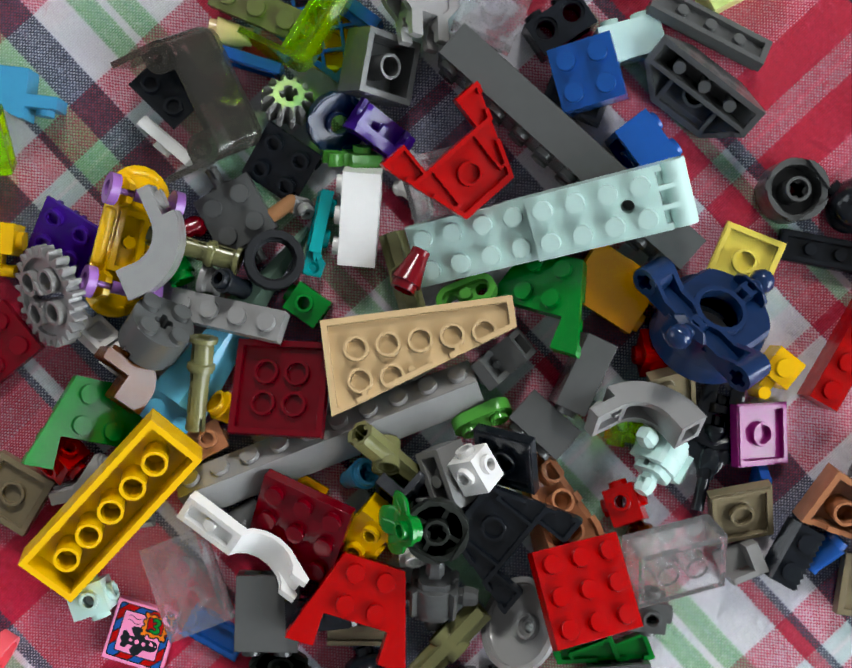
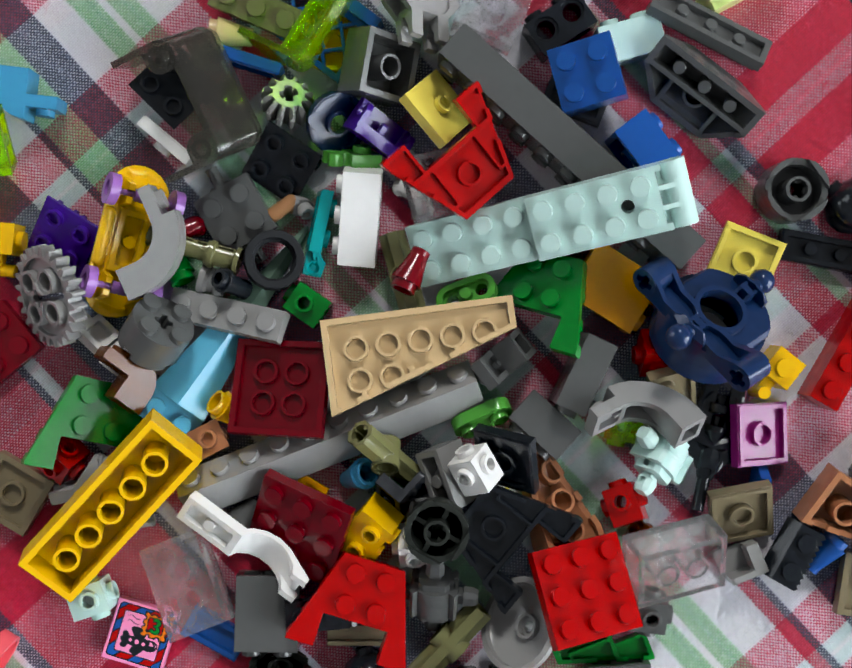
(200, 368): olive pin -> none
(399, 524): green plate -> none
(434, 110): none -> light yellow plate

